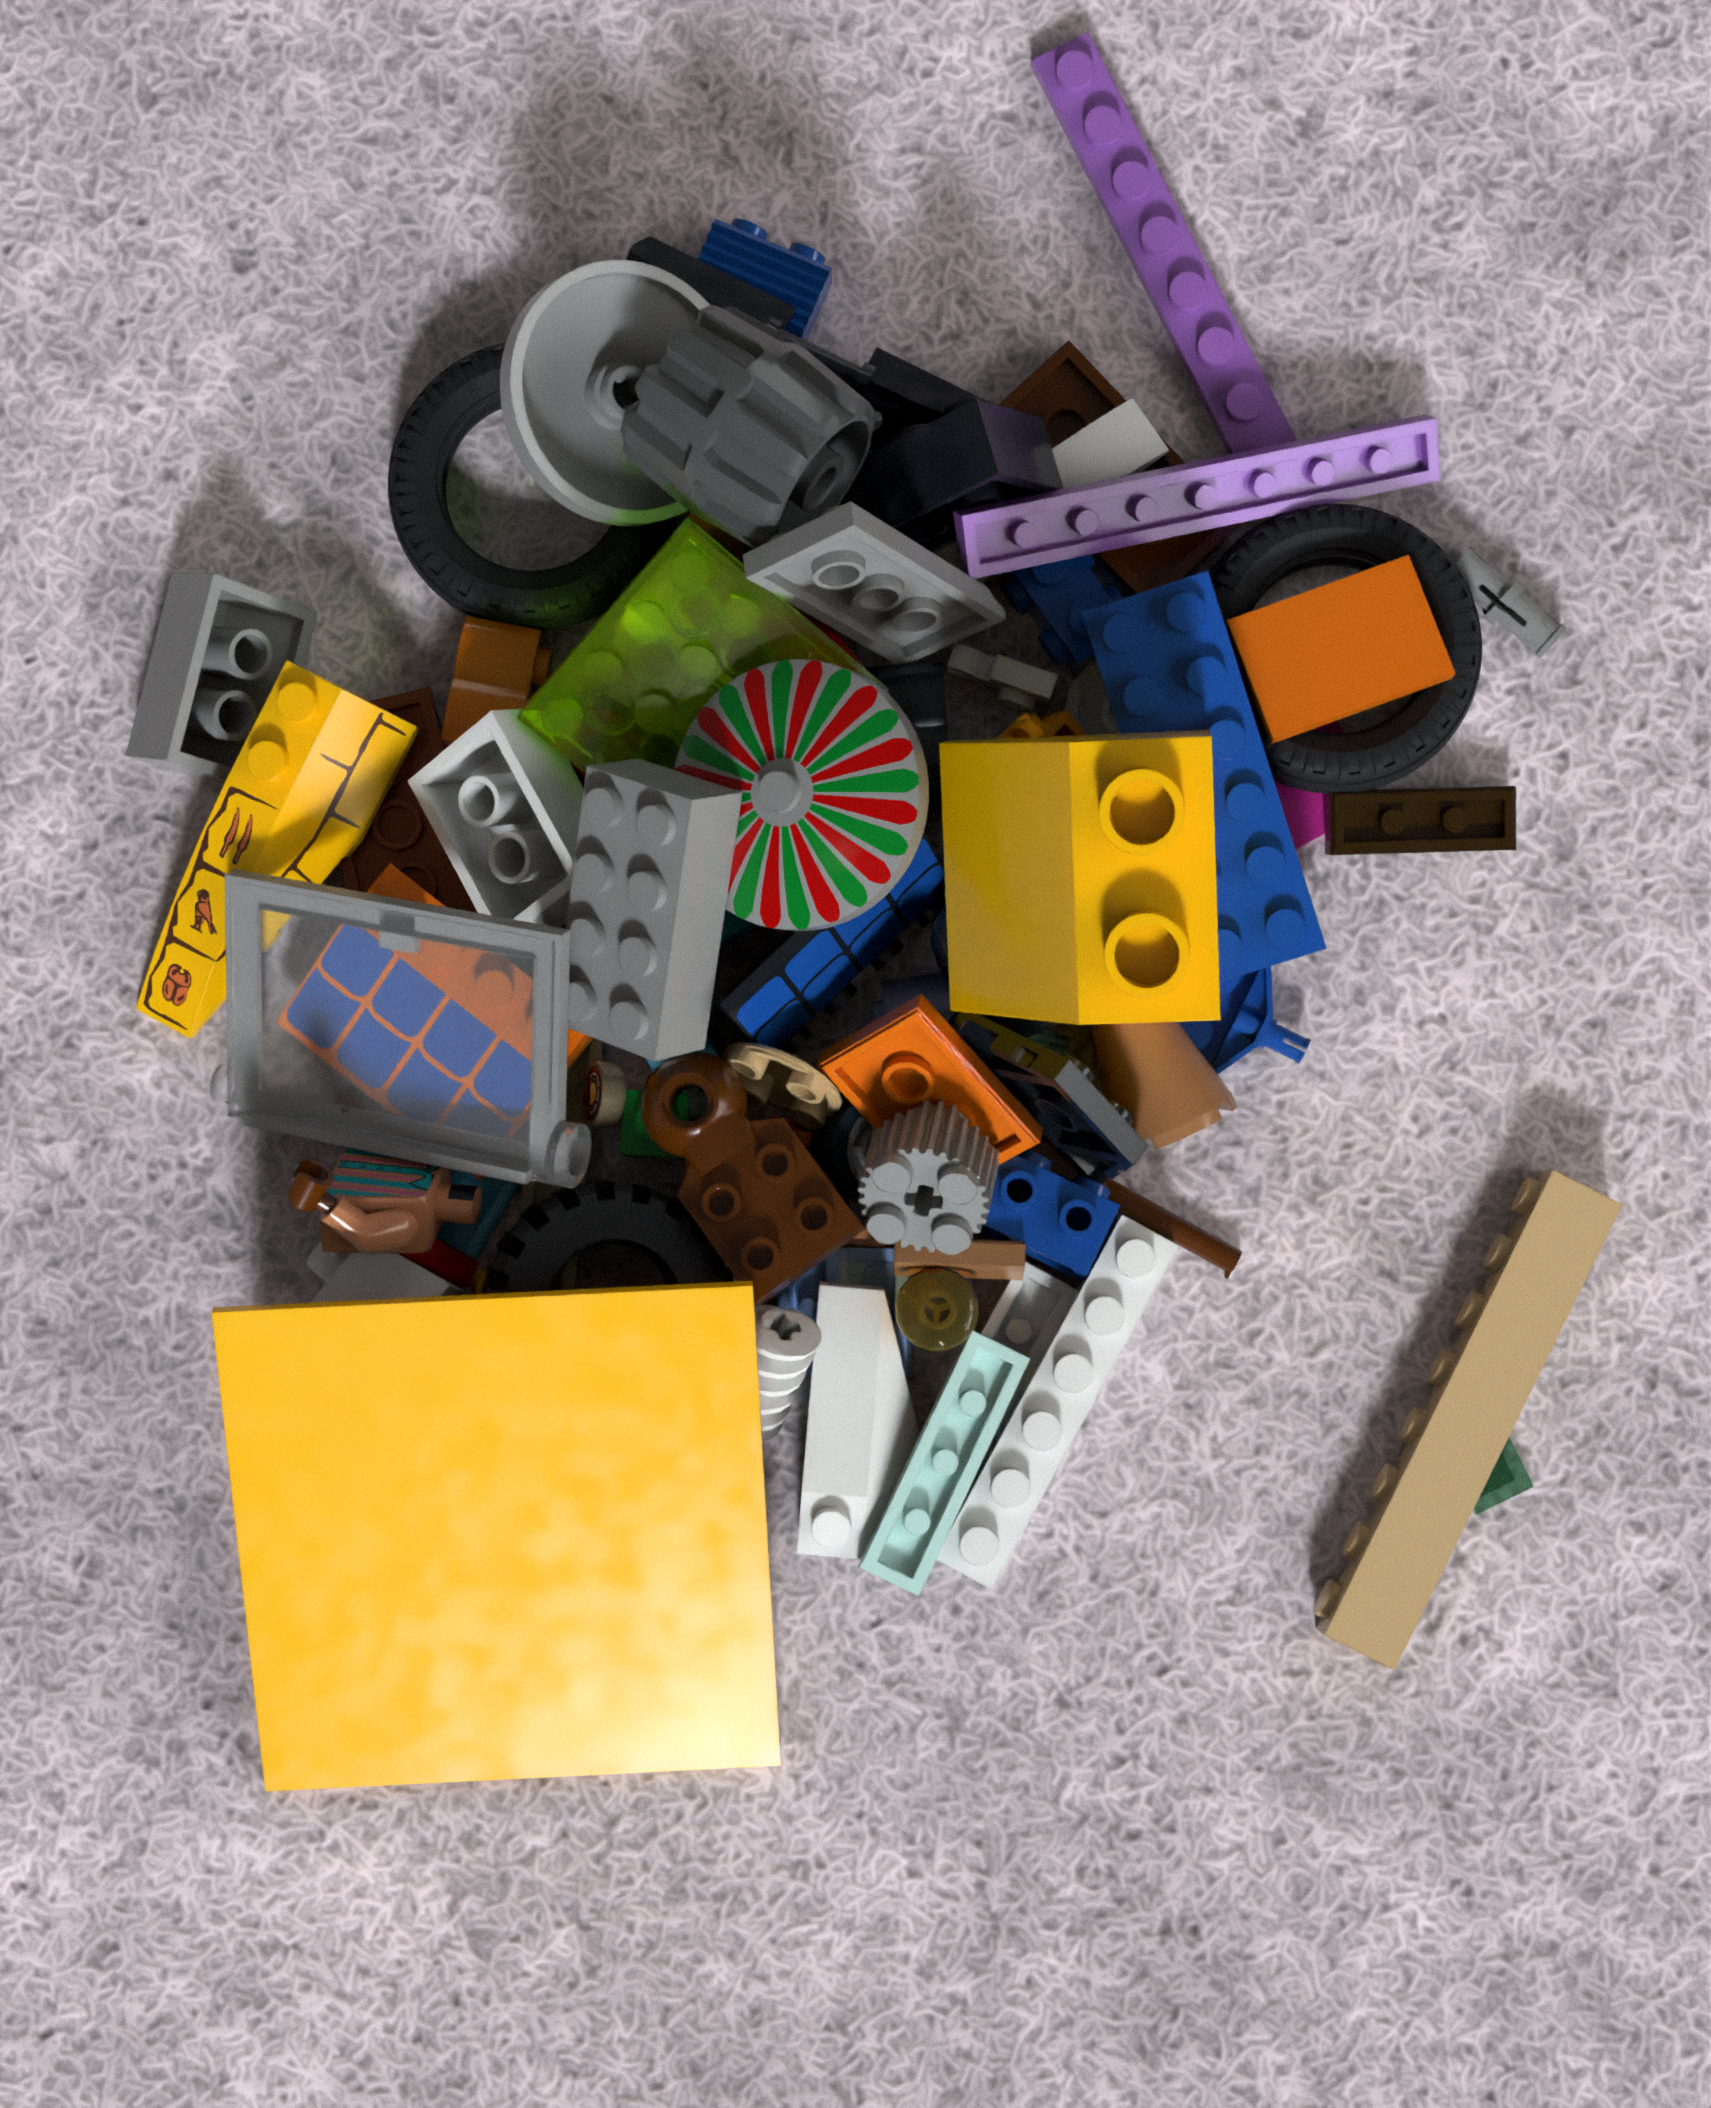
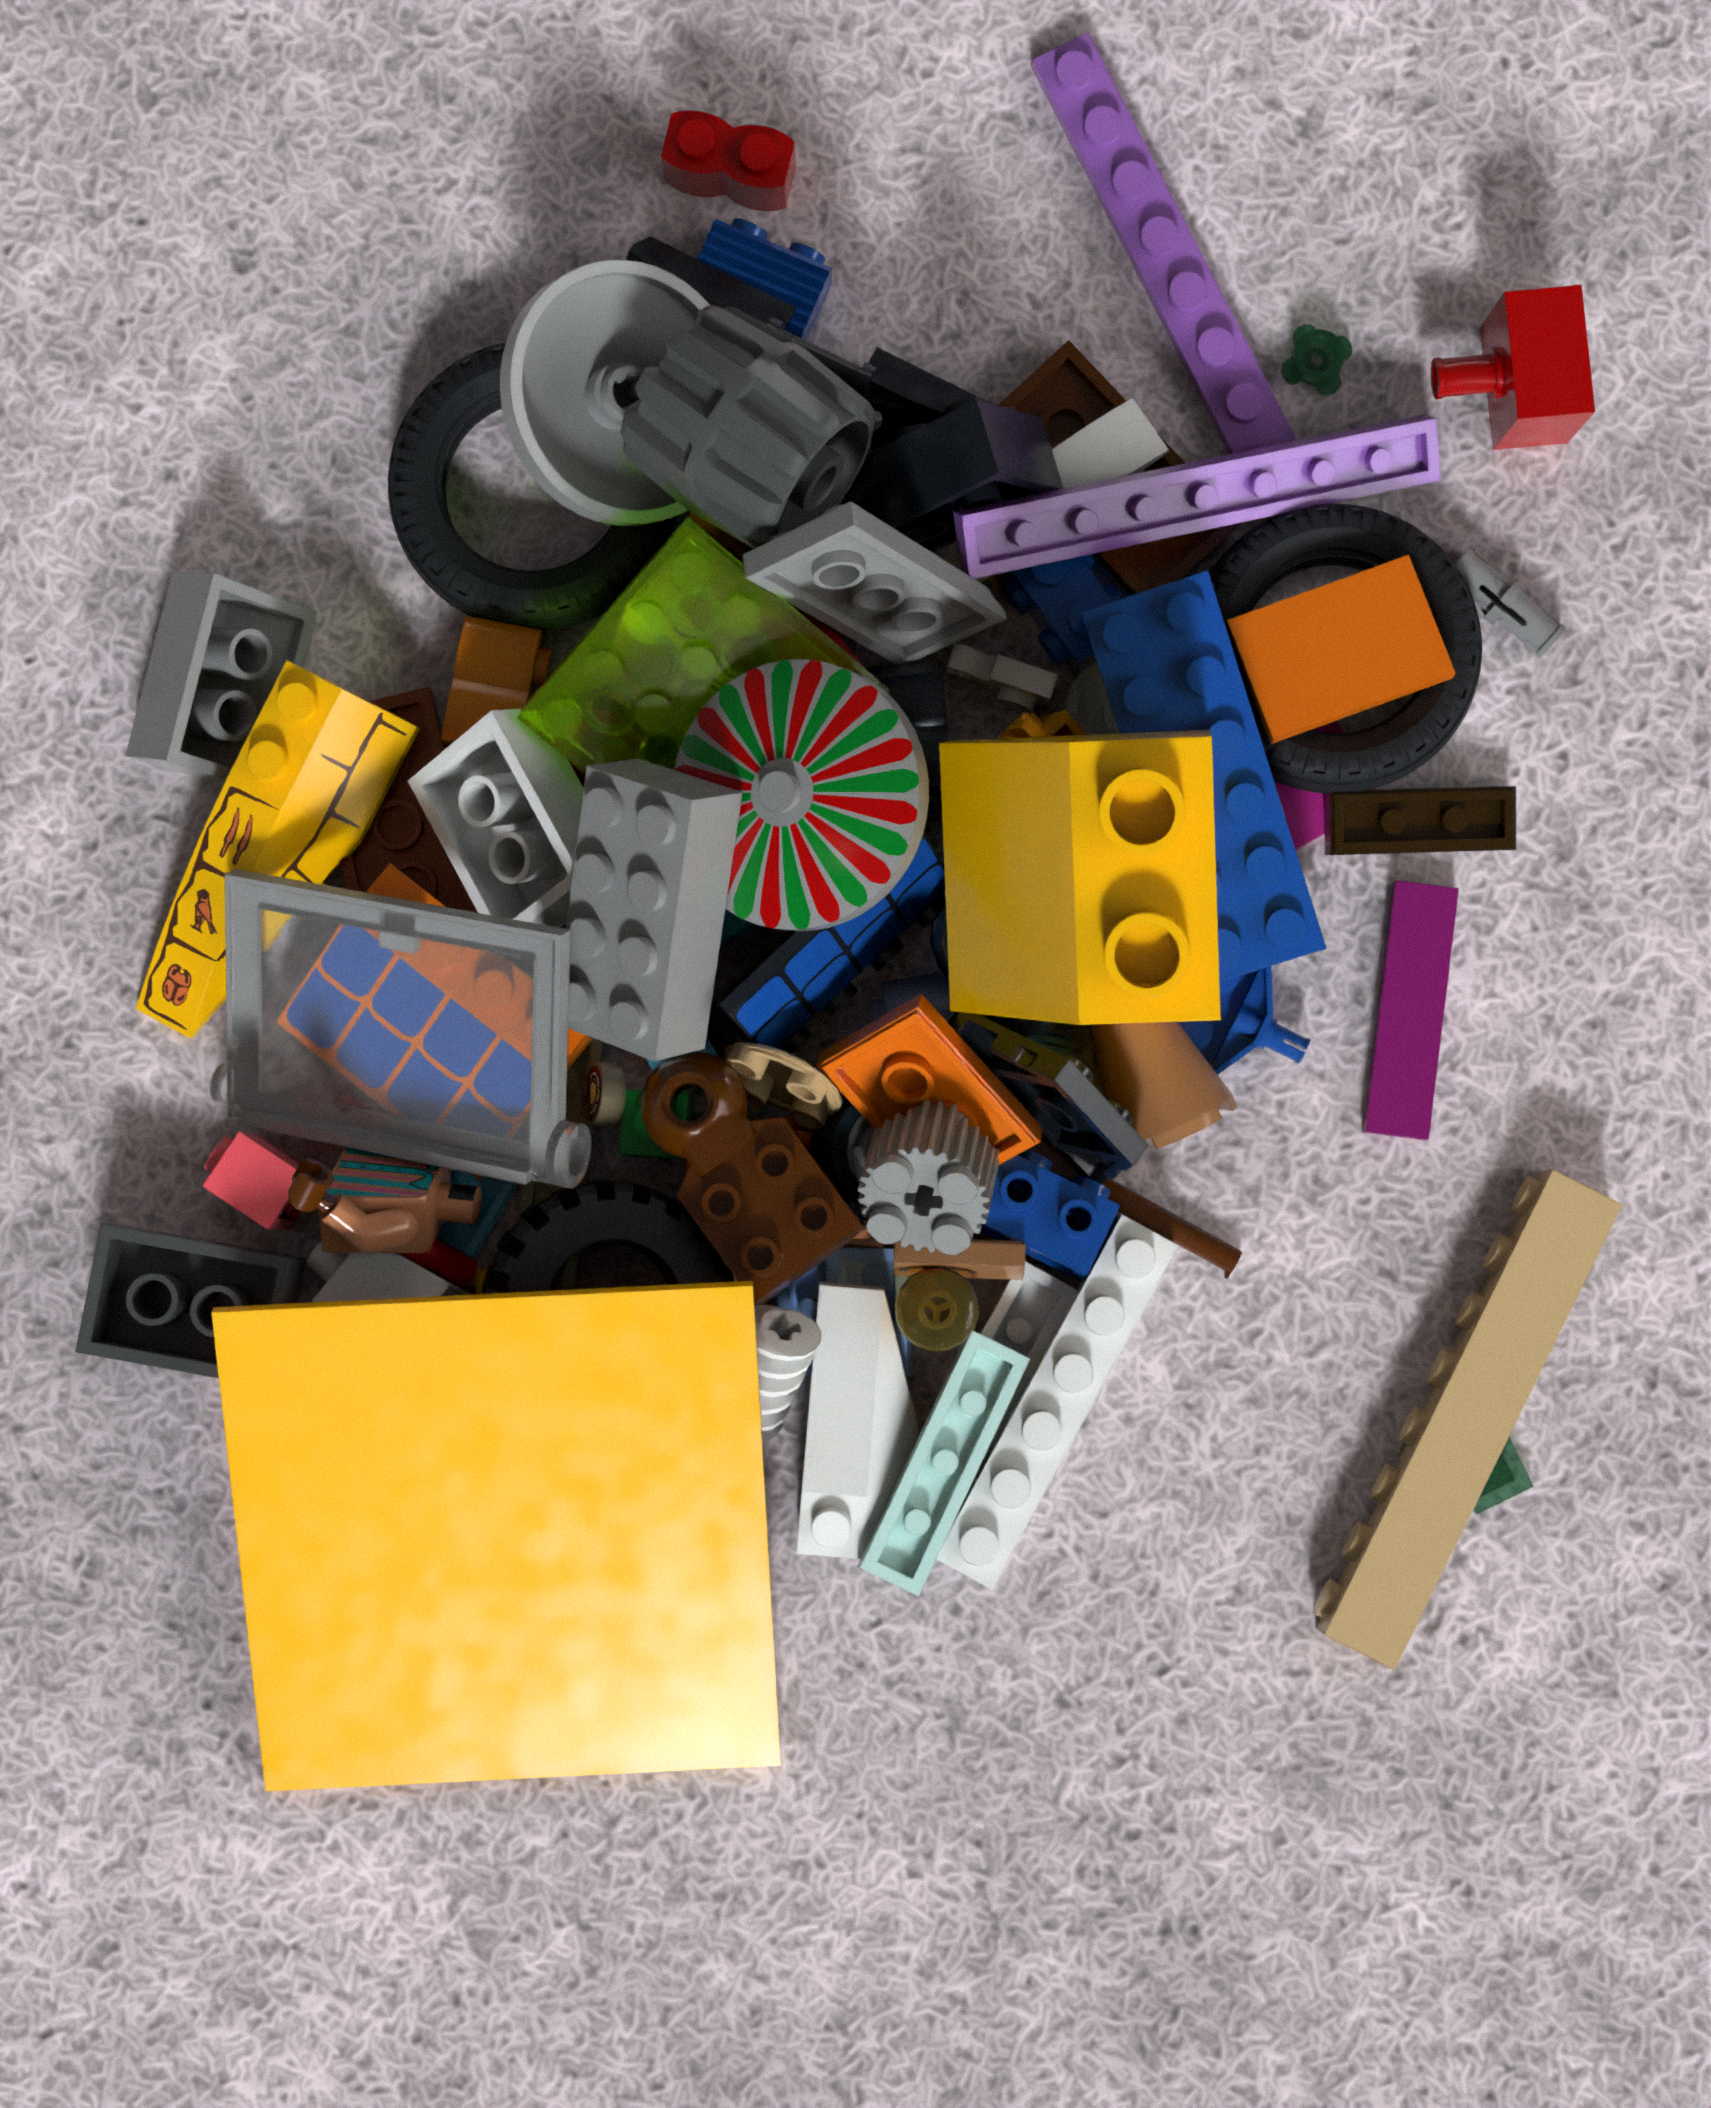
(157, 1292): none -> dark grey brick
(254, 1179): none -> coral brick
(714, 159): none -> red brick
(1320, 342): none -> clear green plate
(1410, 1010): none -> magenta tile
(1529, 367): none -> red brick

